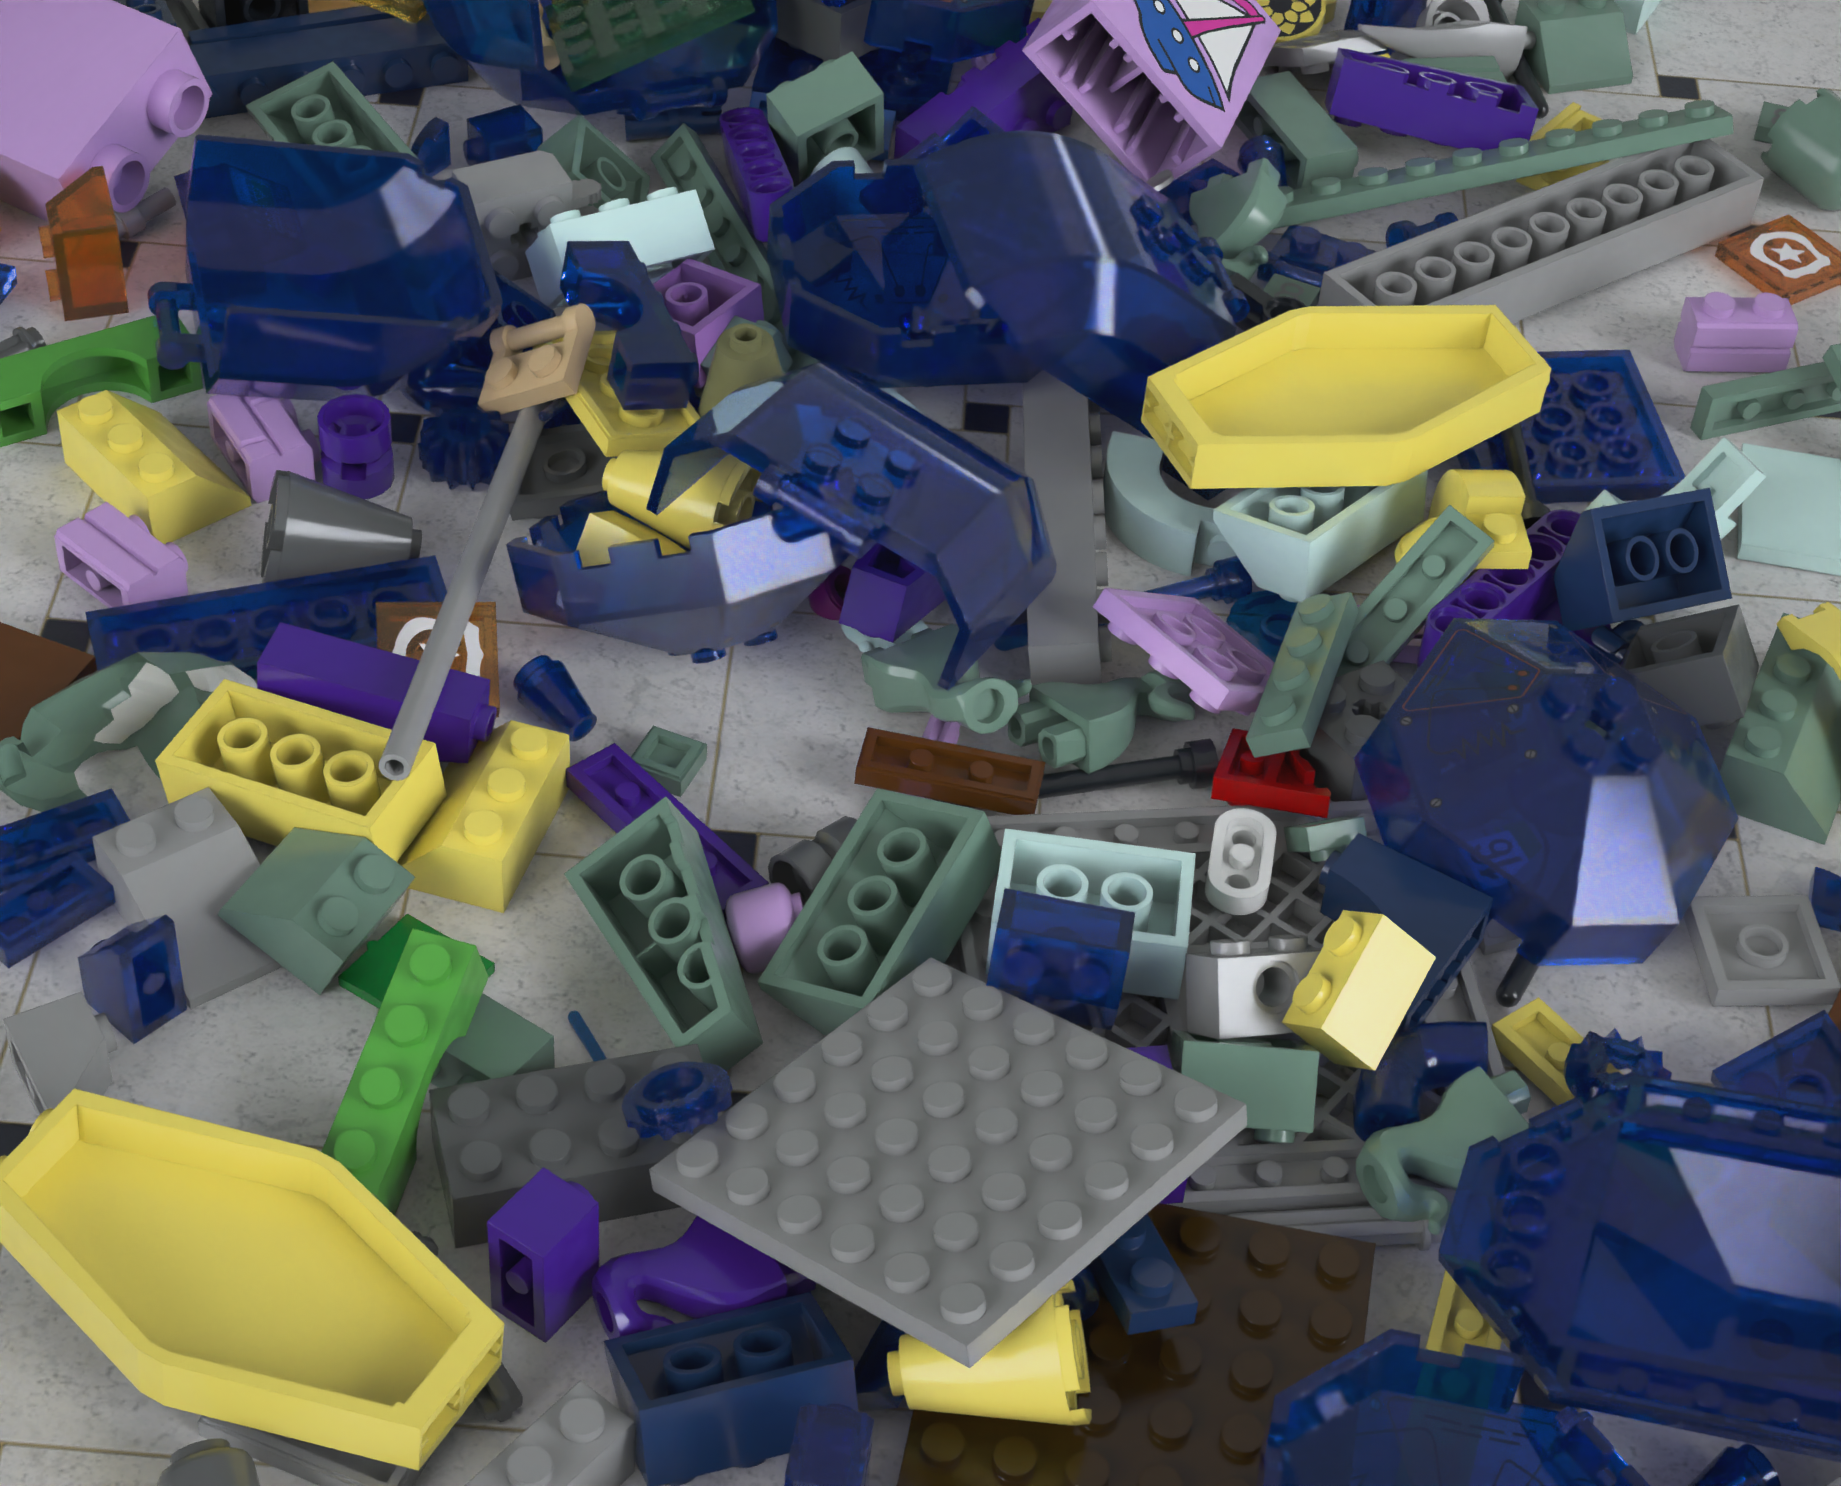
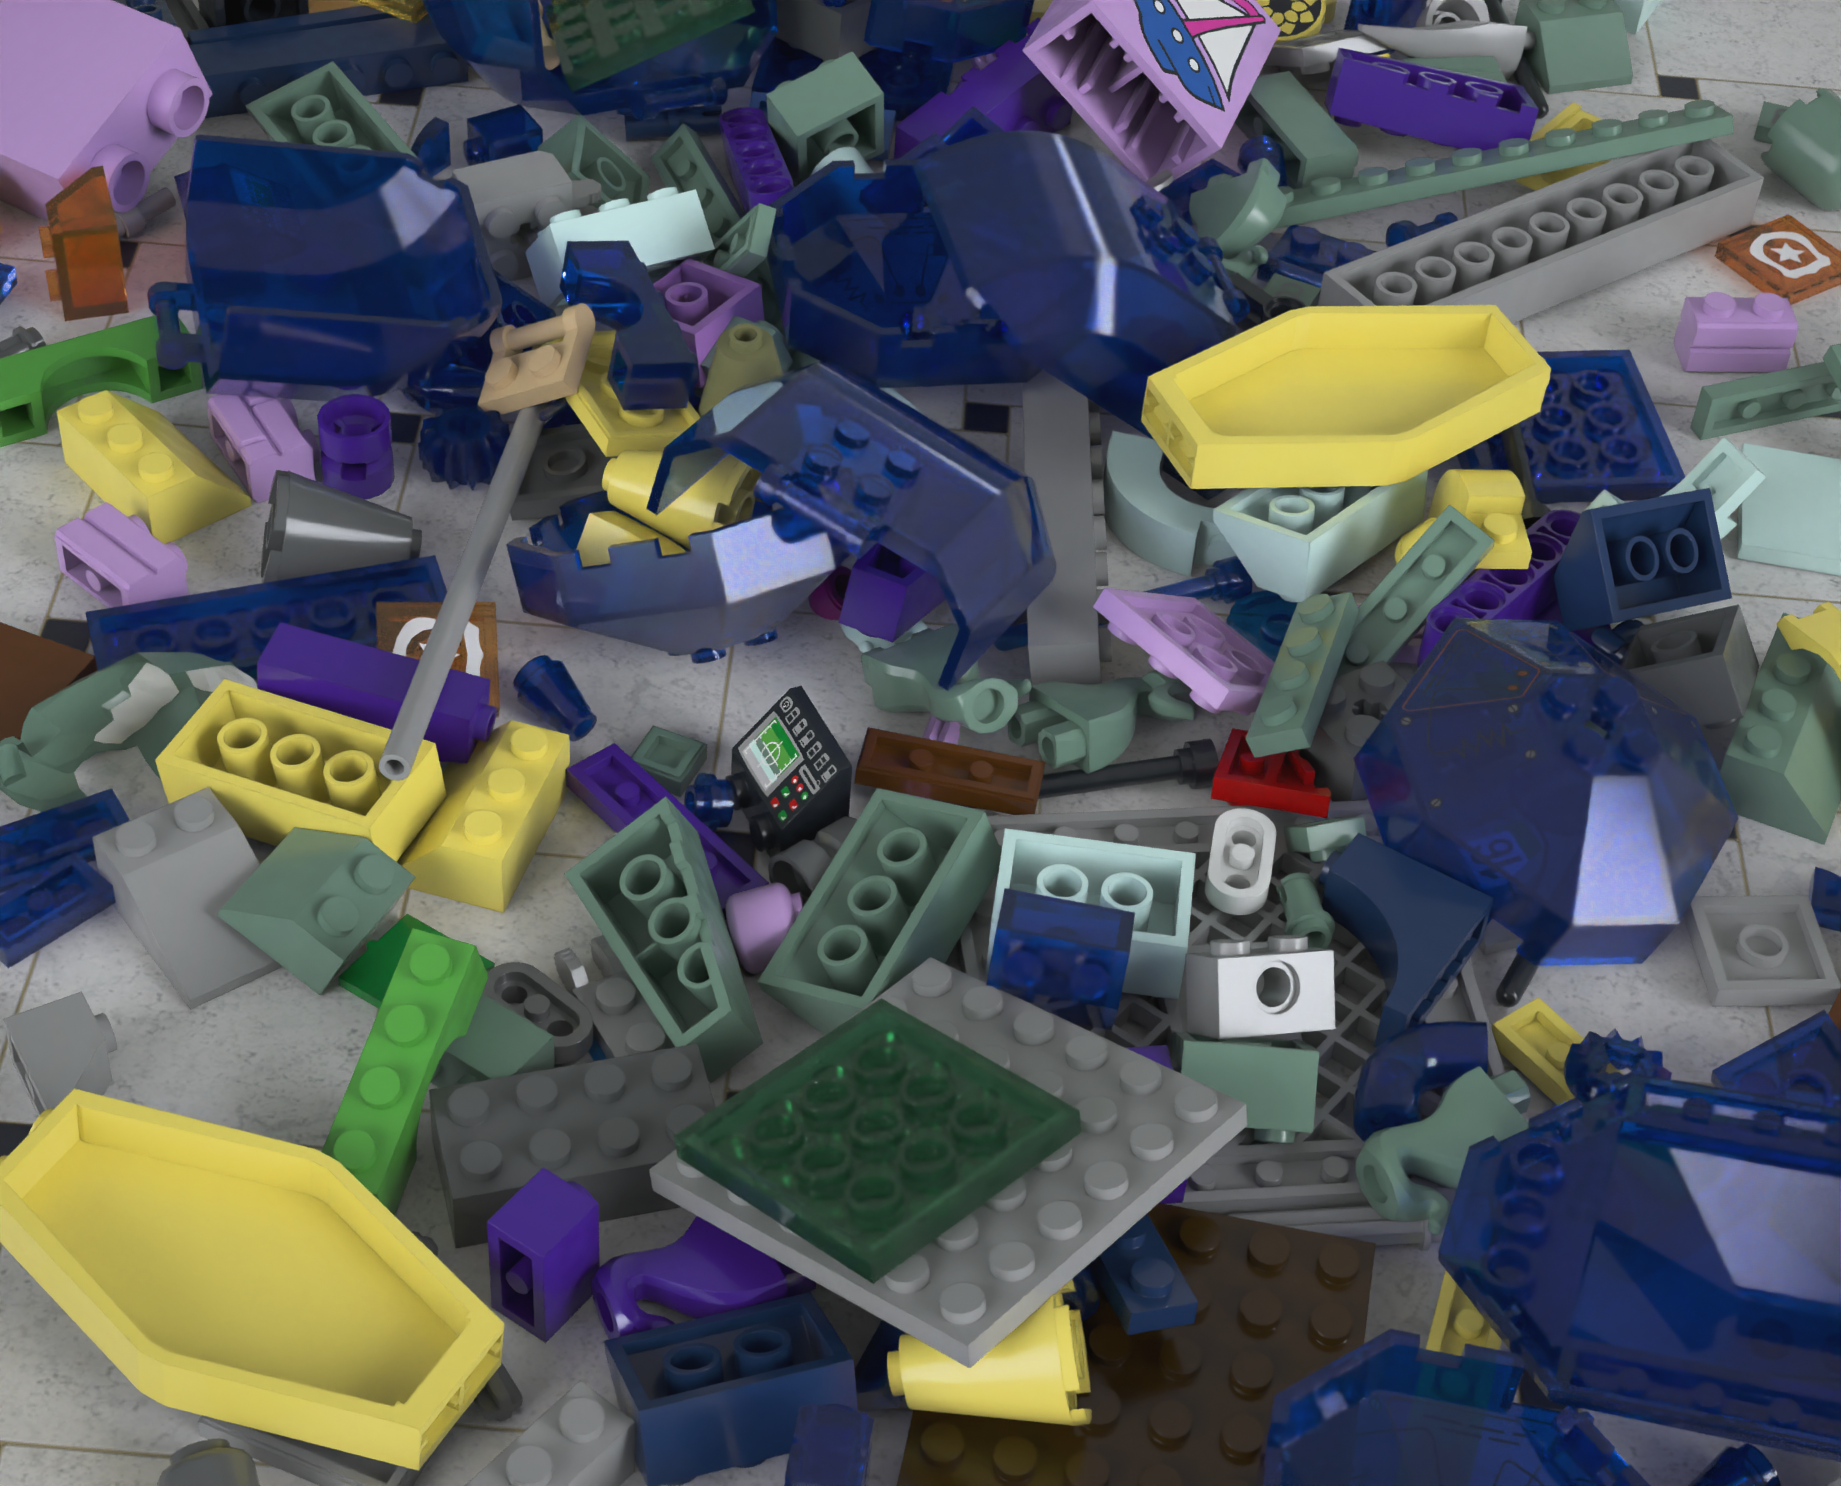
(136, 977): clear blue slope -> none
(544, 1005): none -> flat silver plate
(619, 1012): none -> light grey hinge
(701, 1092): clear blue gear -> none
(710, 800): none -> clear blue plate
(744, 243): none -> sand green tile
(789, 775): none -> black slope
(877, 1138): none -> clear green plate
(1304, 910): none -> sand green pin
(1358, 989): light yellow brick -> none

